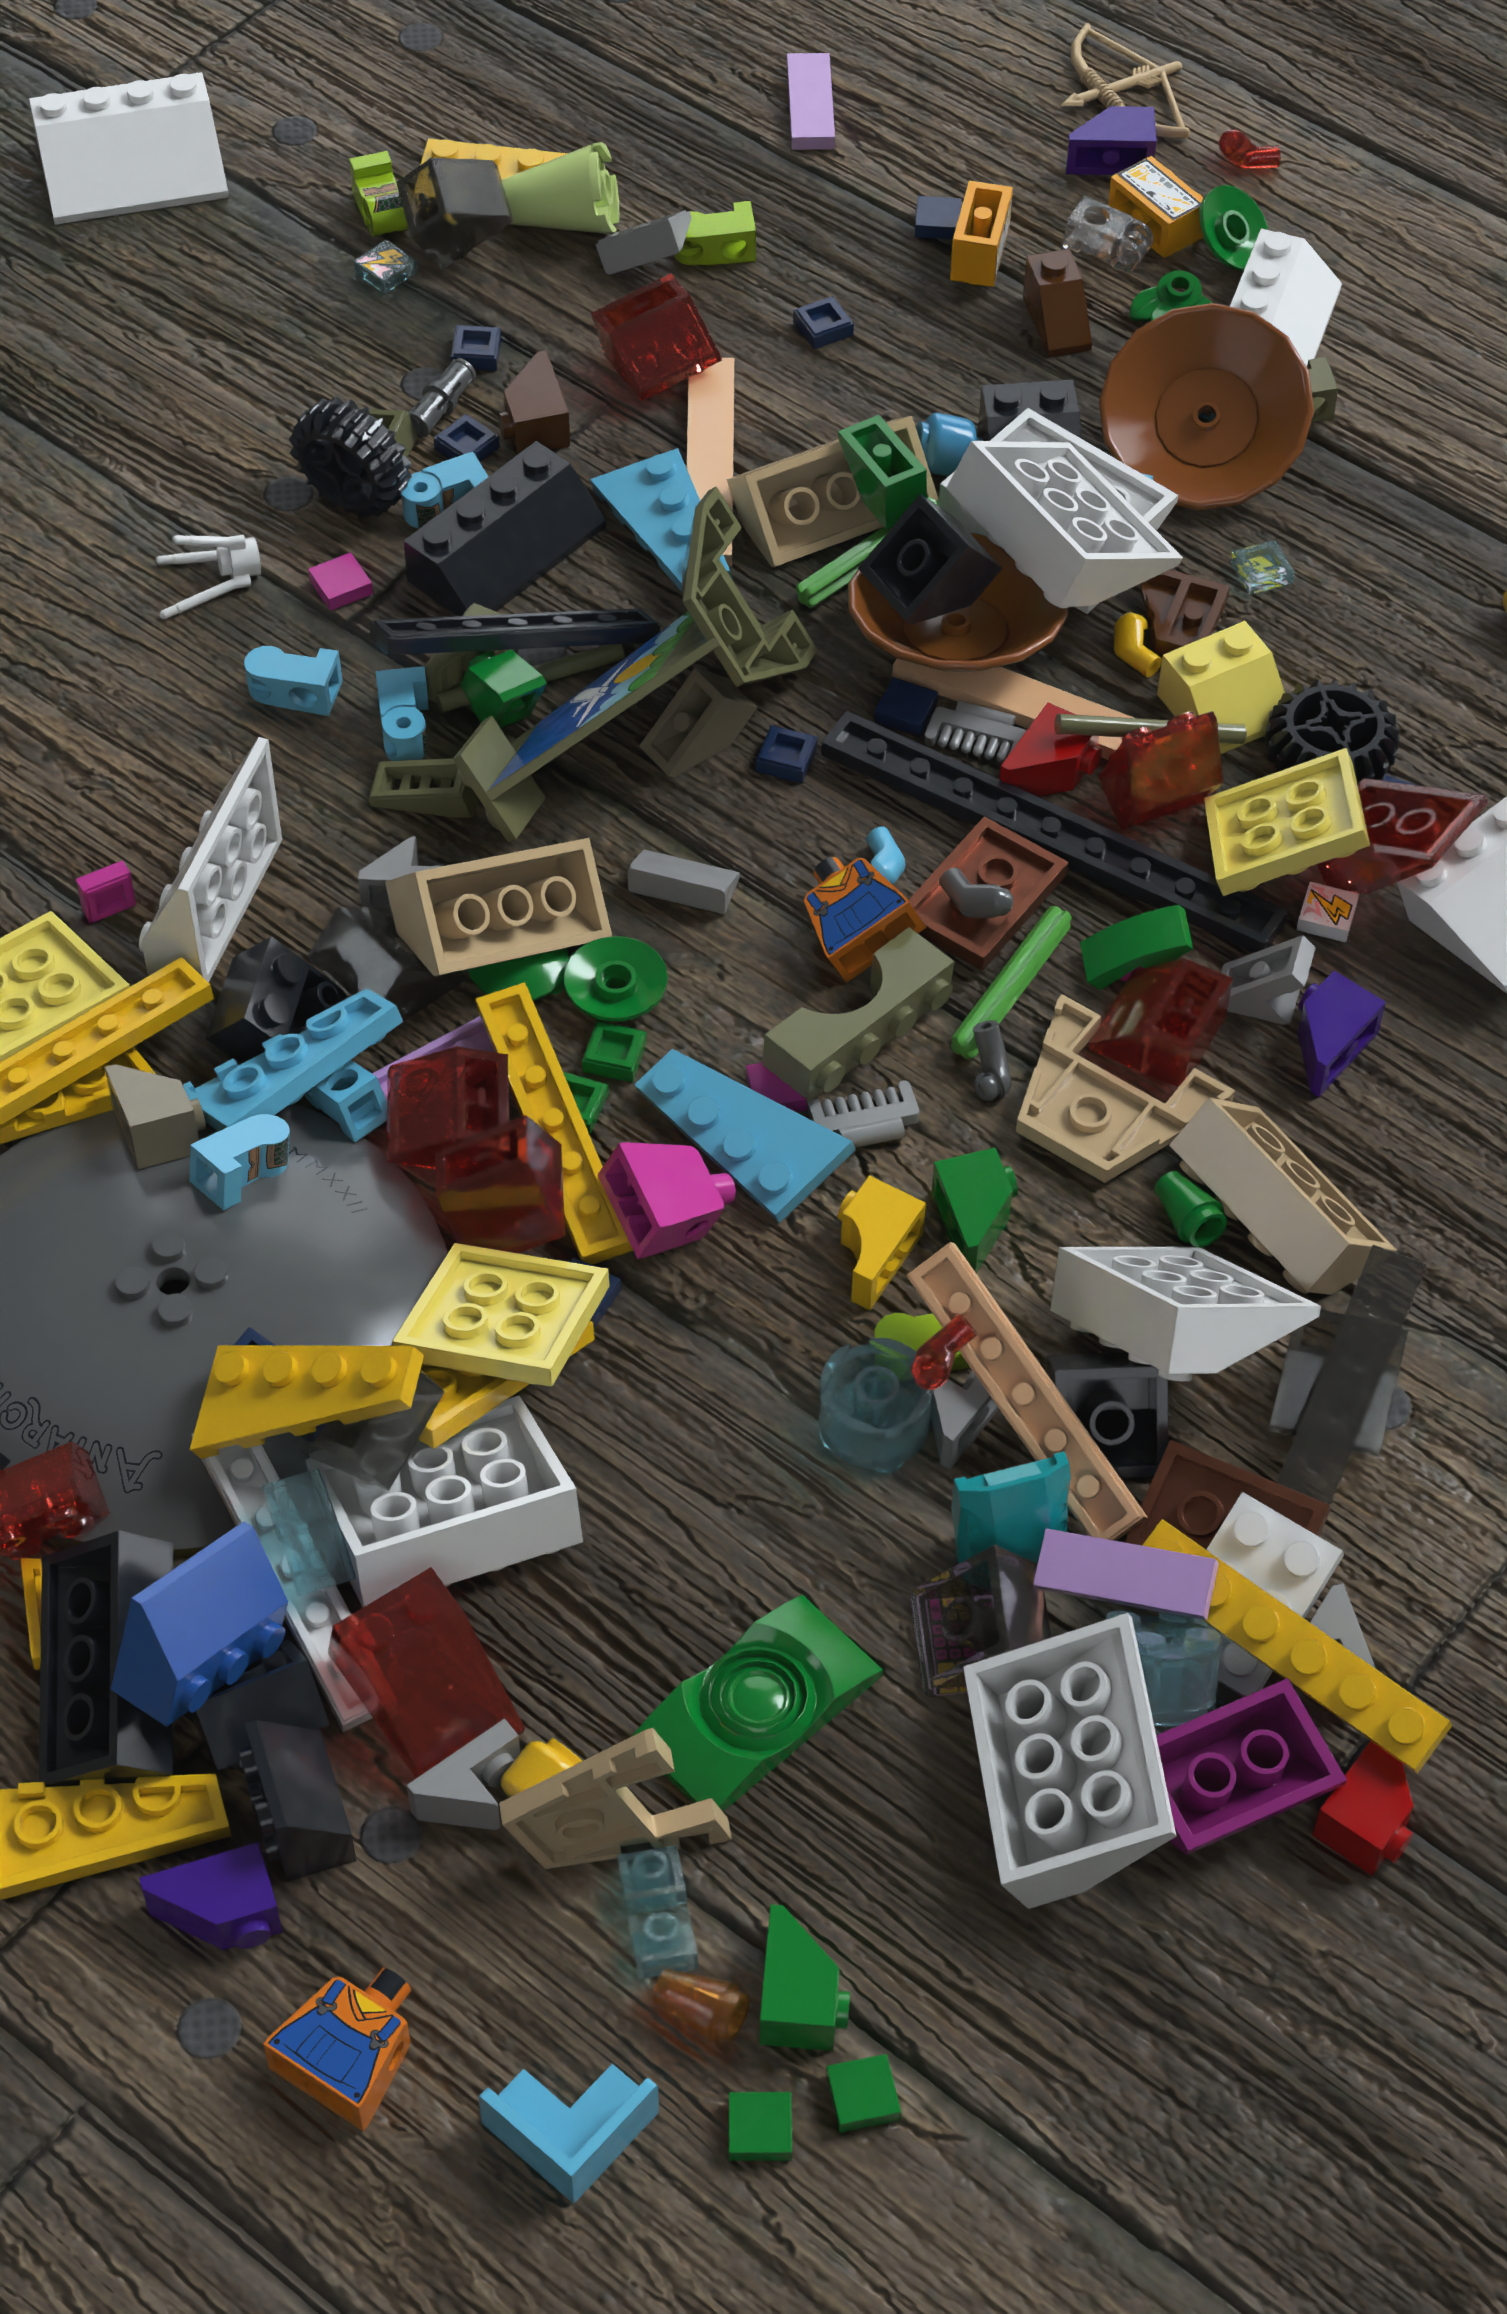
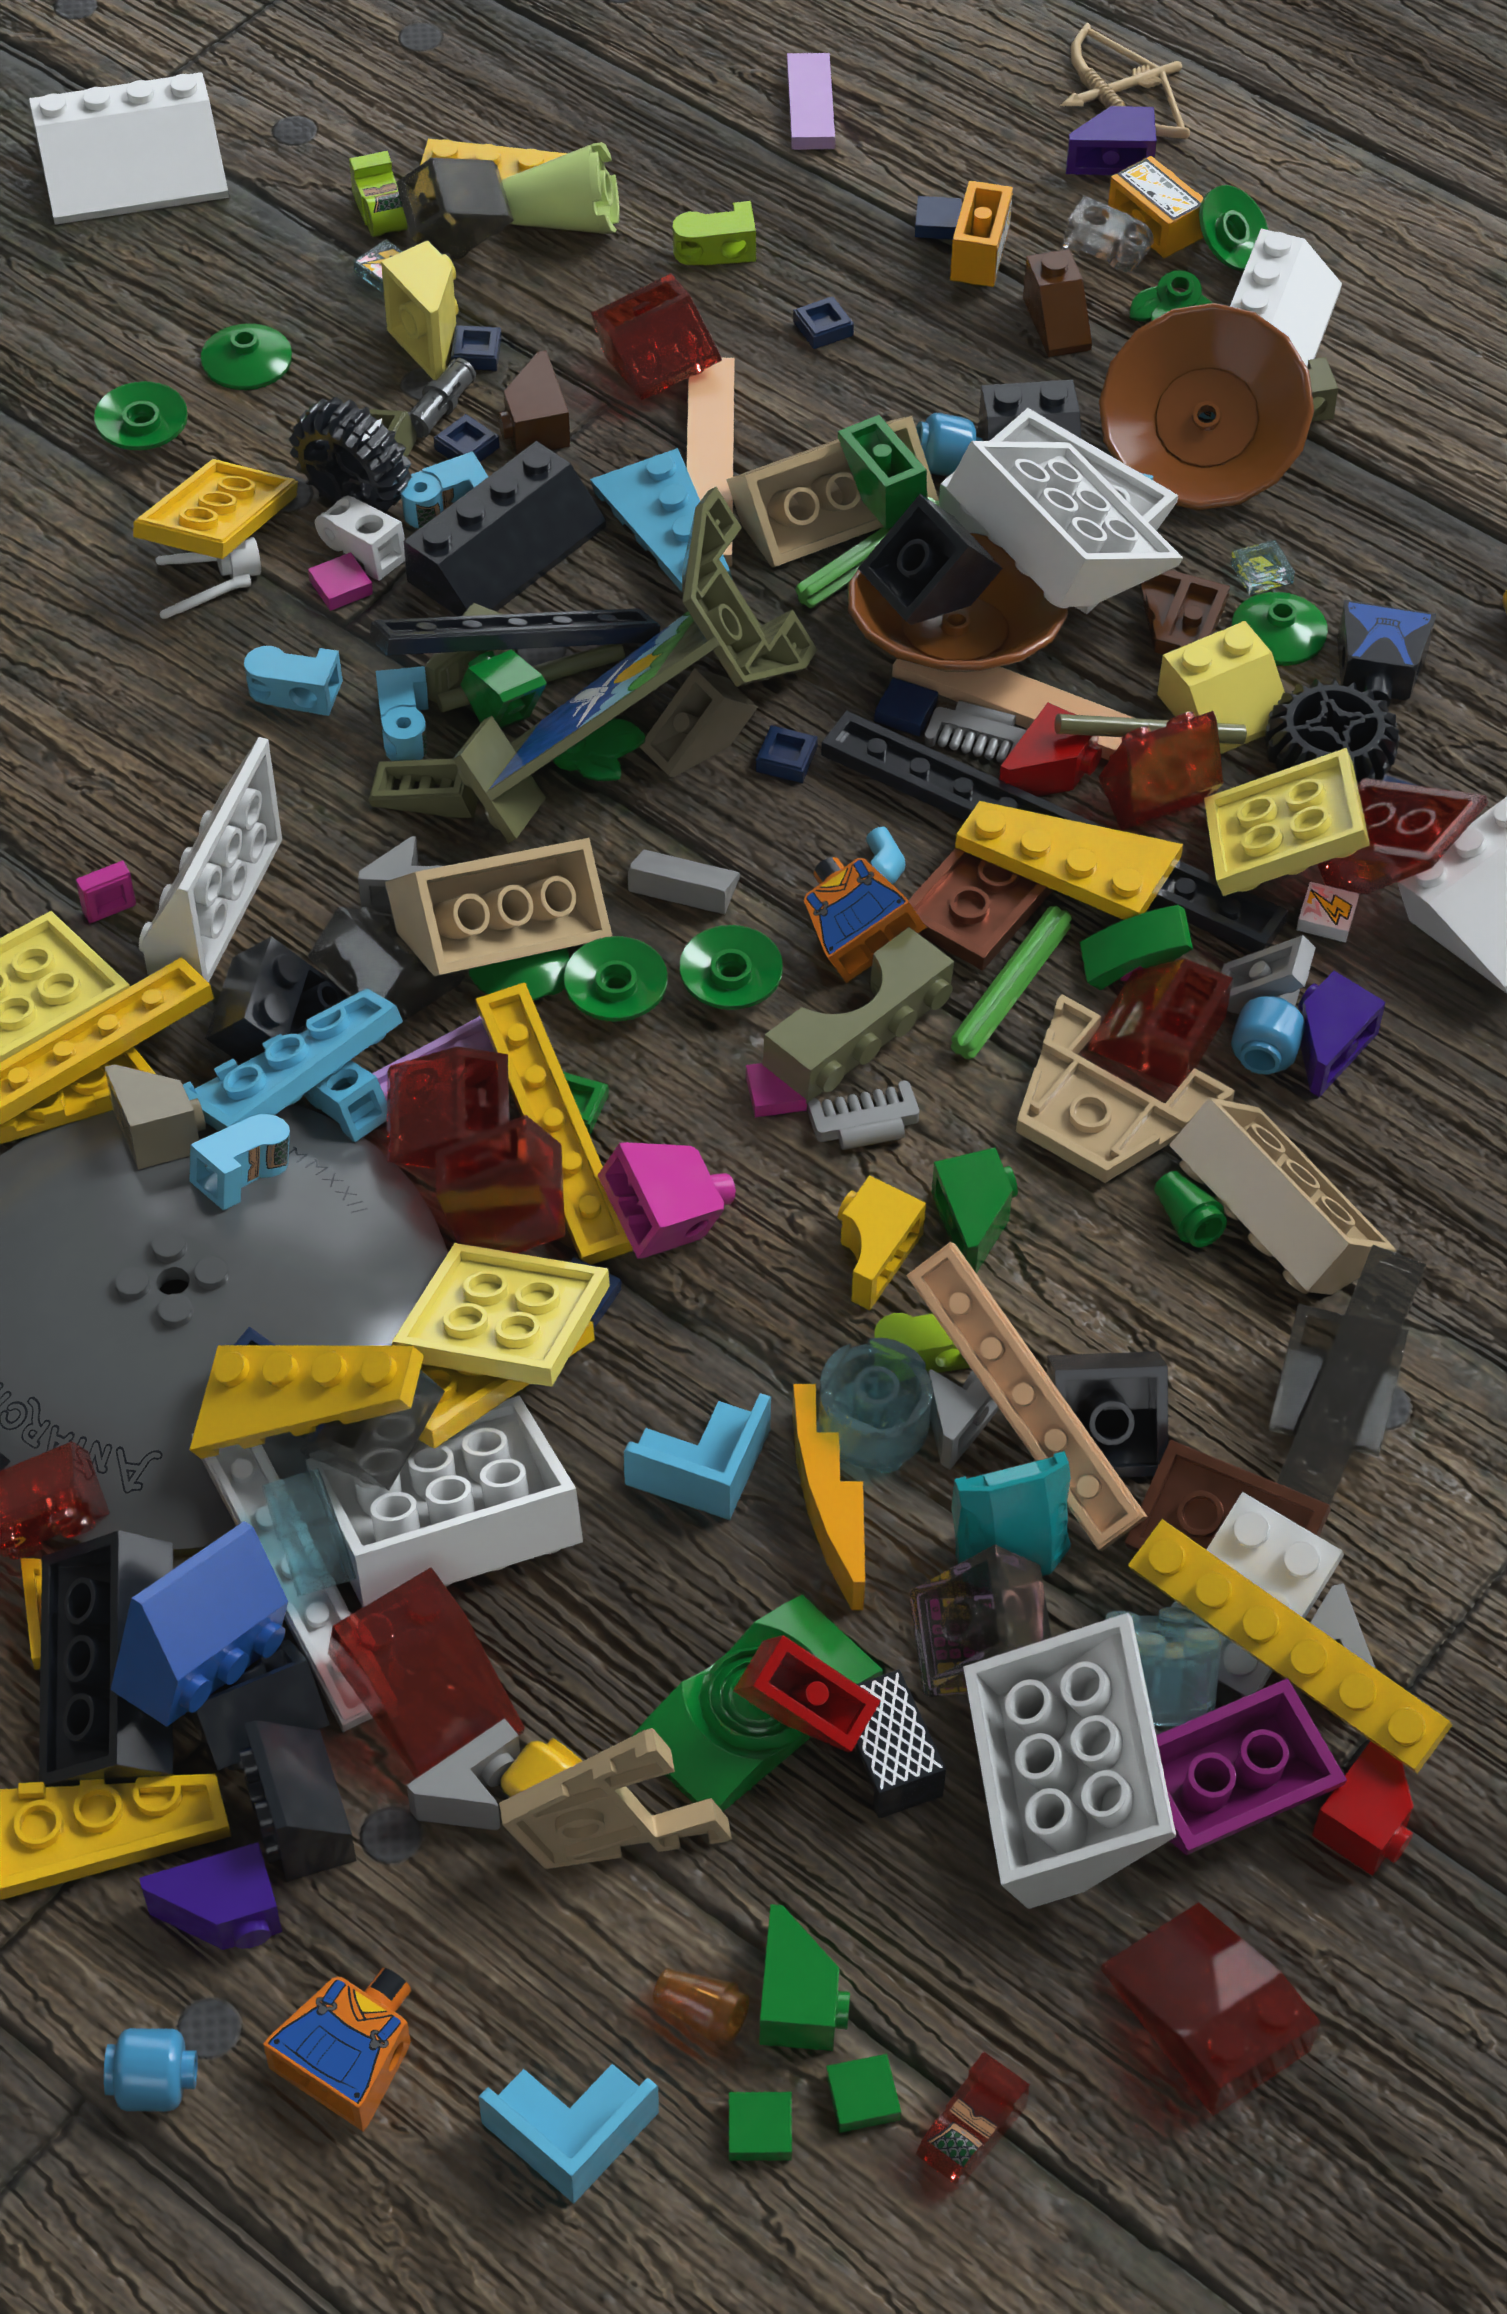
(140, 415): none -> green dish
(149, 2069): none -> dark azure head
(216, 509): none -> yellow tile
(246, 356): none -> green dish
(364, 532): none -> white leg
(421, 305): none -> light yellow slope
(598, 752): none -> green plate
(614, 1051): green tile -> none
(644, 242): light grey slope -> none
(657, 1911): clear light blue slope -> none
(703, 1474): none -> medium azure panel
(736, 953): none -> green dish
(753, 1139): medium azure wing -> none
(806, 1693): none -> red slope
(831, 1504): none -> light orange slope
(899, 1749): none -> black panel
(937, 1354): clear red arm -> none
(974, 2120): none -> clear red leg
(975, 899): dark grey arm -> none
(996, 1074): dark grey arm -> none
(1082, 860): none -> yellow wing
(1126, 1574): lavender tile -> none
(1129, 644): yellow arm -> none
(1174, 1306): white slope -> none
(1213, 2006): none -> clear red slope
(1247, 154): clear red arm -> none
(1268, 1034): none -> dark azure head
(1286, 625): none -> green dish
(1383, 648): none -> black torso

